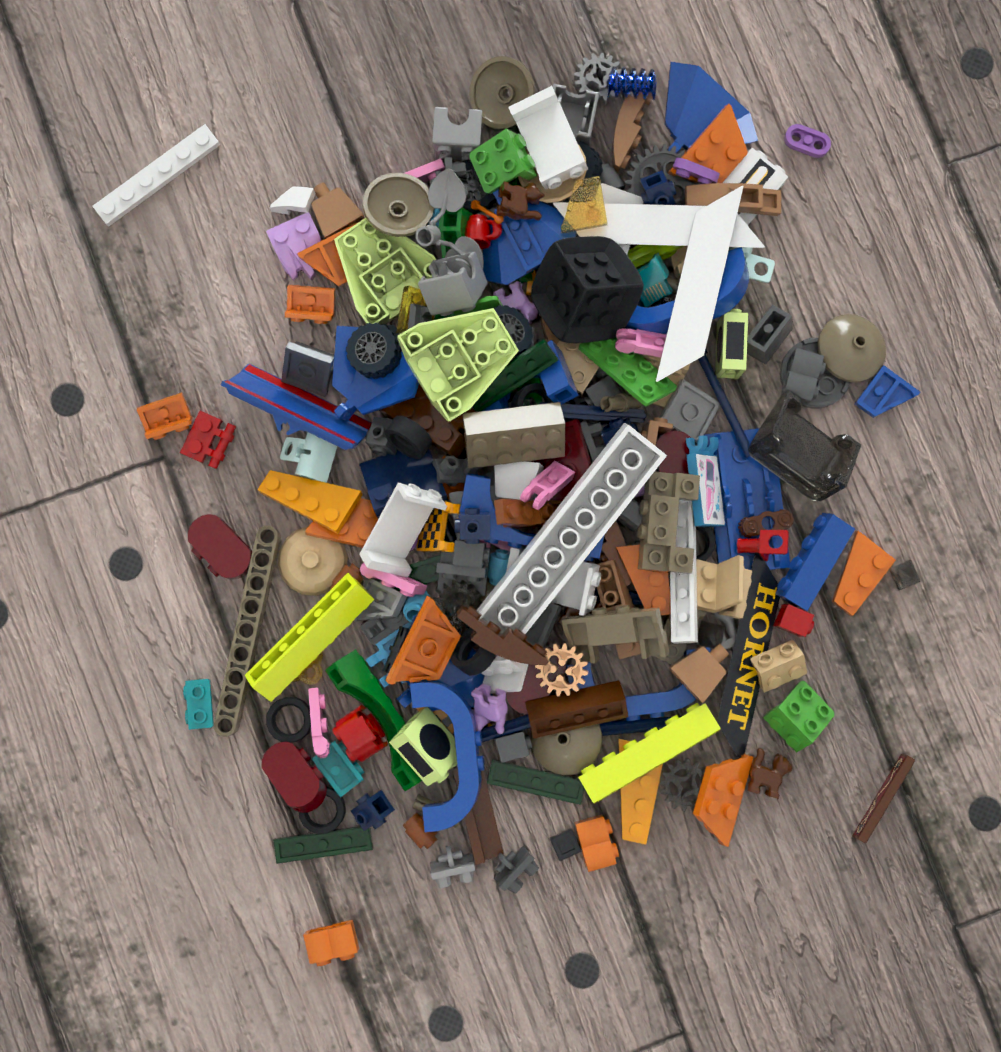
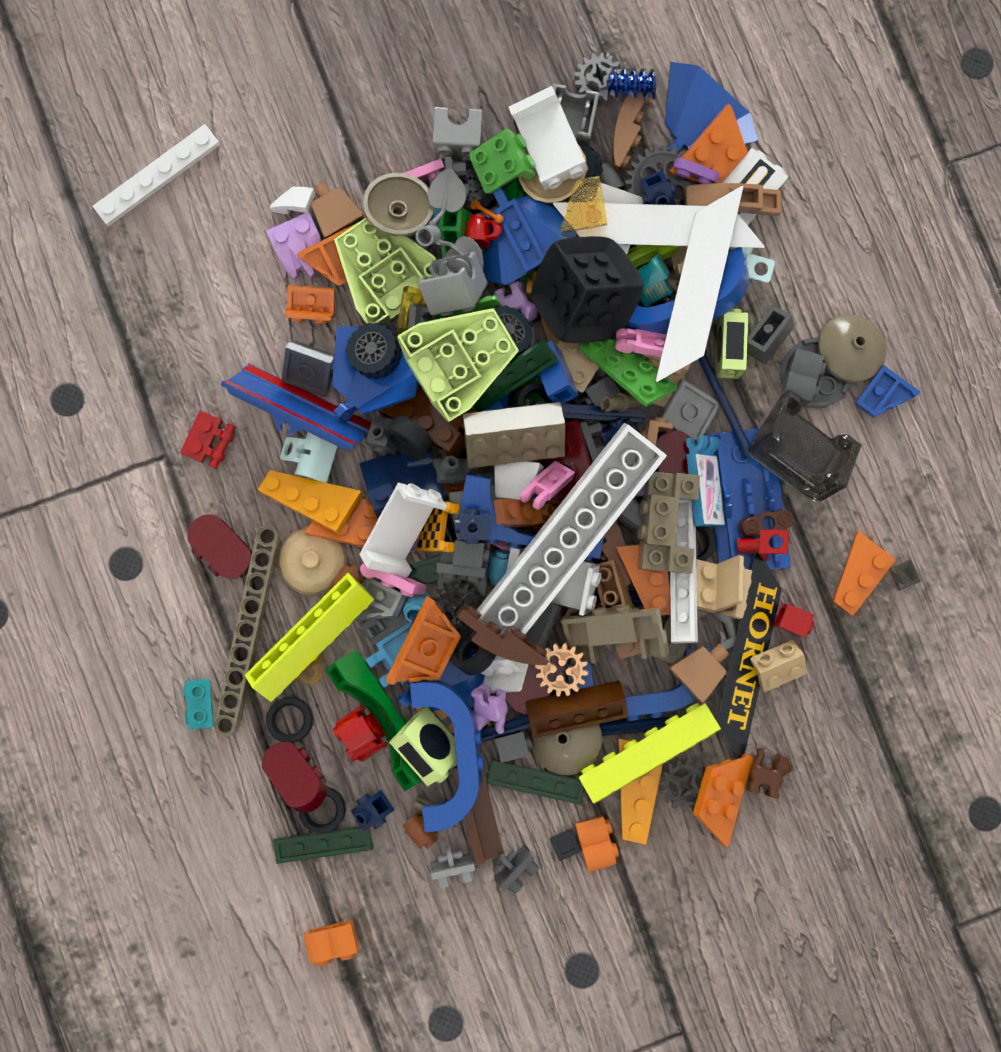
(165, 416): orange bracket -> none
(318, 724): bright pink hinge -> none
(339, 769): teal bracket -> none
(394, 650): black pin -> none
(490, 88): dark tan dish -> none
(515, 201): reddish brown animal -> none
(710, 634): clear smoke tile -> none
(800, 716): bright green bracket -> none
(807, 139): medium lavender plate -> none
(814, 561): blue brick -> none
(883, 798): reddish brown tile -> none

